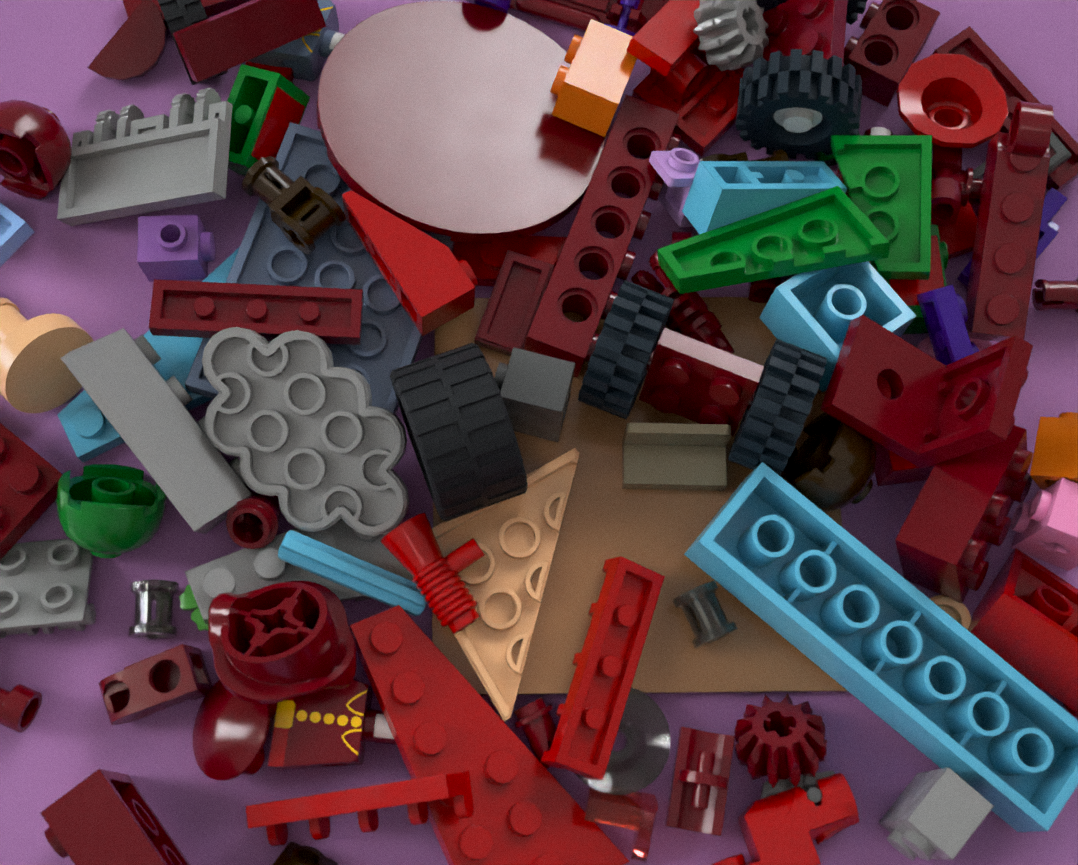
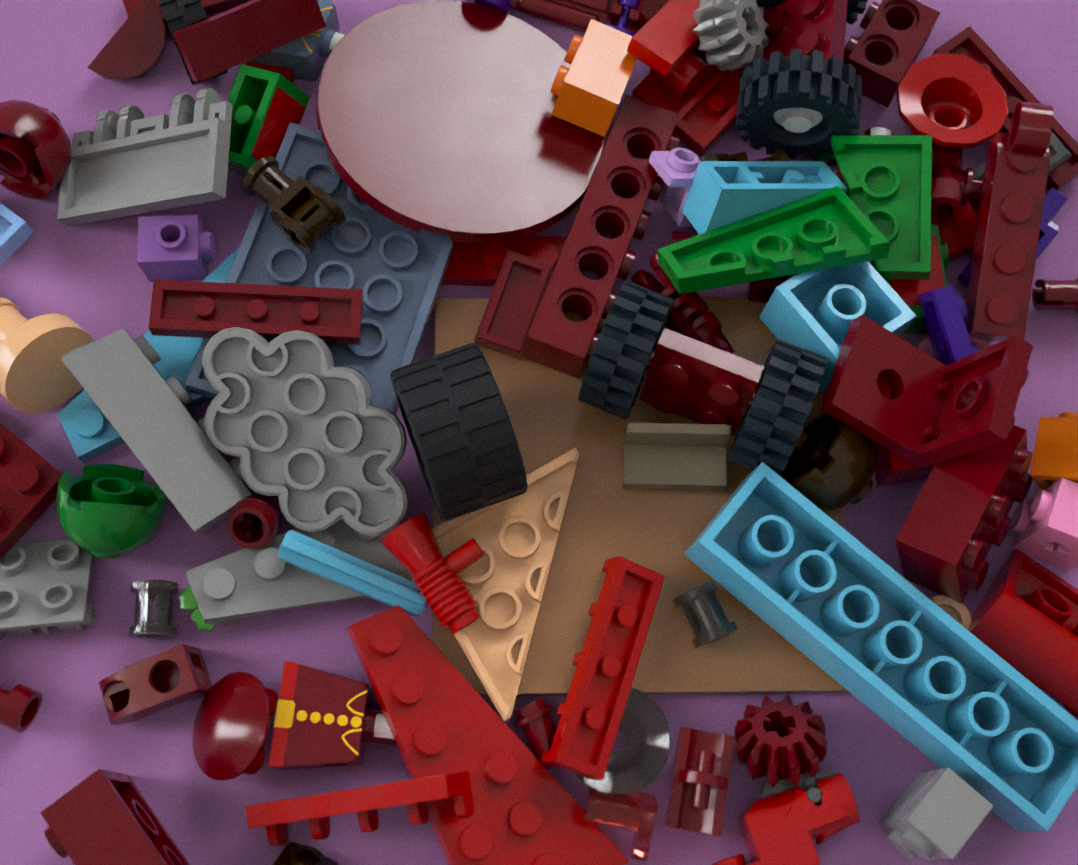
(281, 641): dark red piece -> none
(415, 265): red slope -> none
(536, 392): dark grey brick -> none

